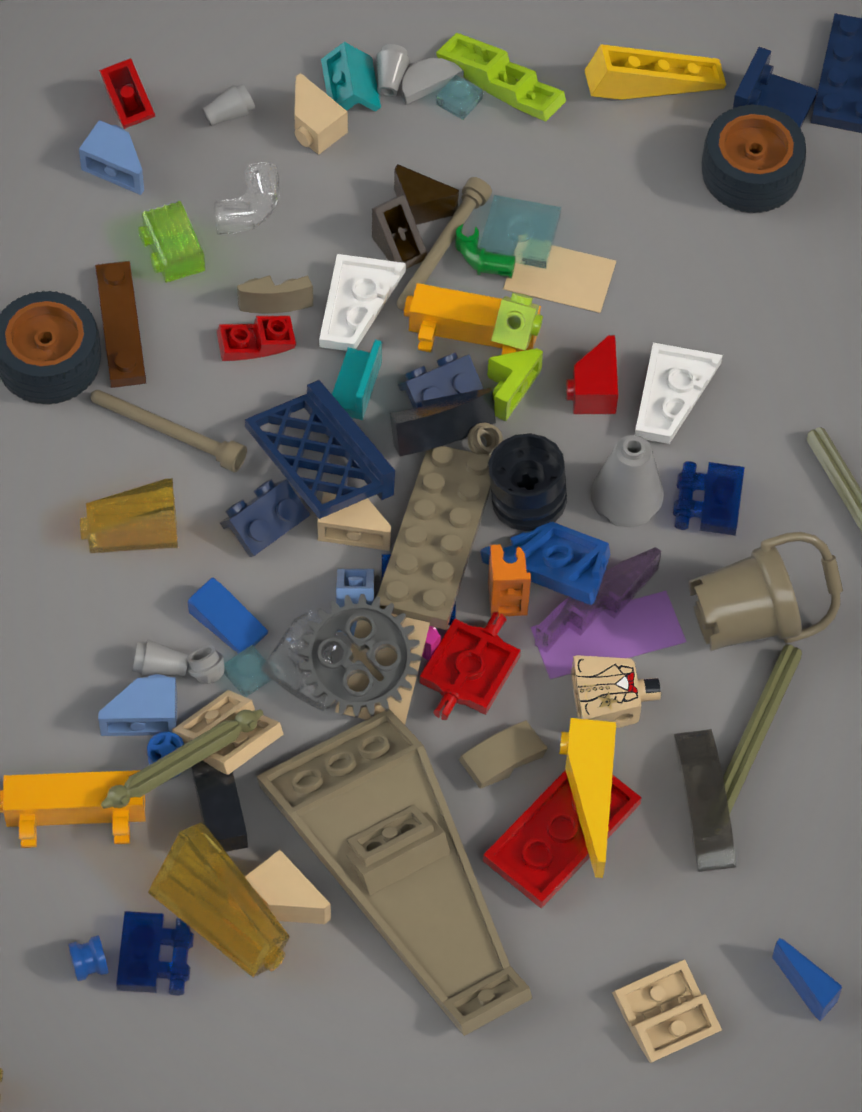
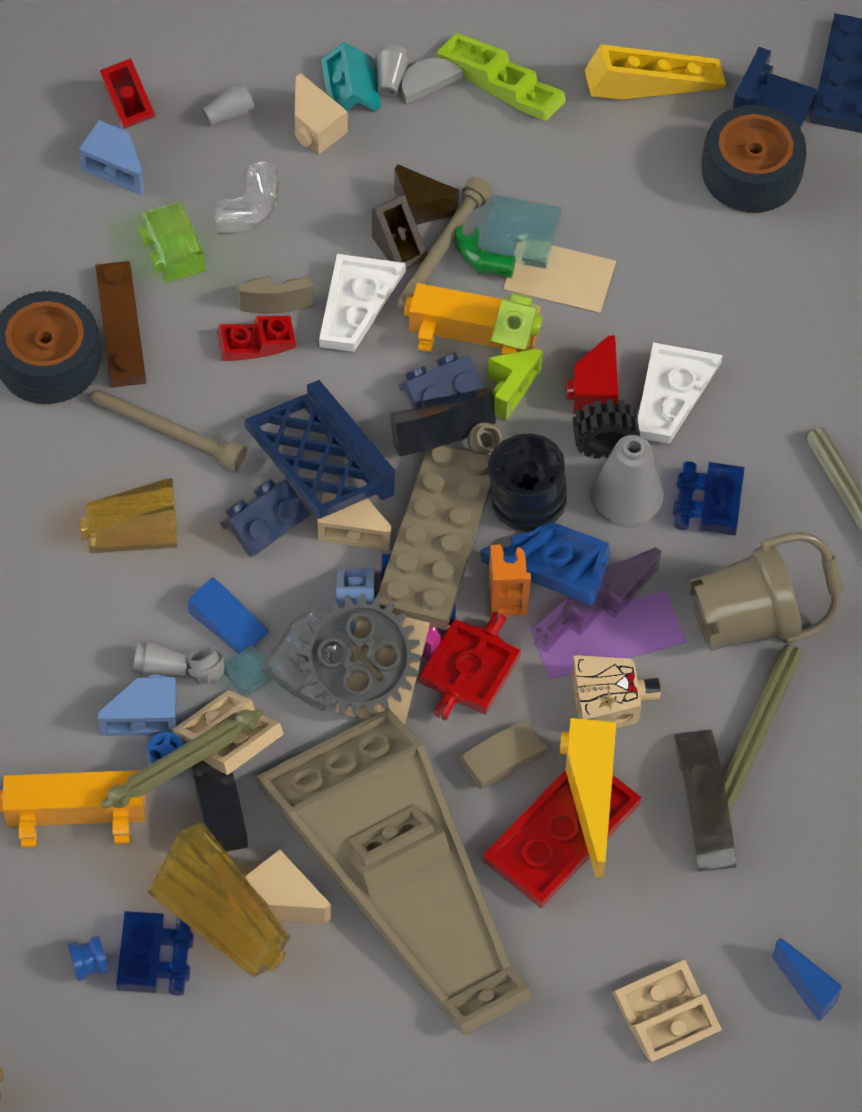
(358, 379): teal panel -> none
(459, 97): clear light blue plate -> none
(602, 426): none -> black tyre

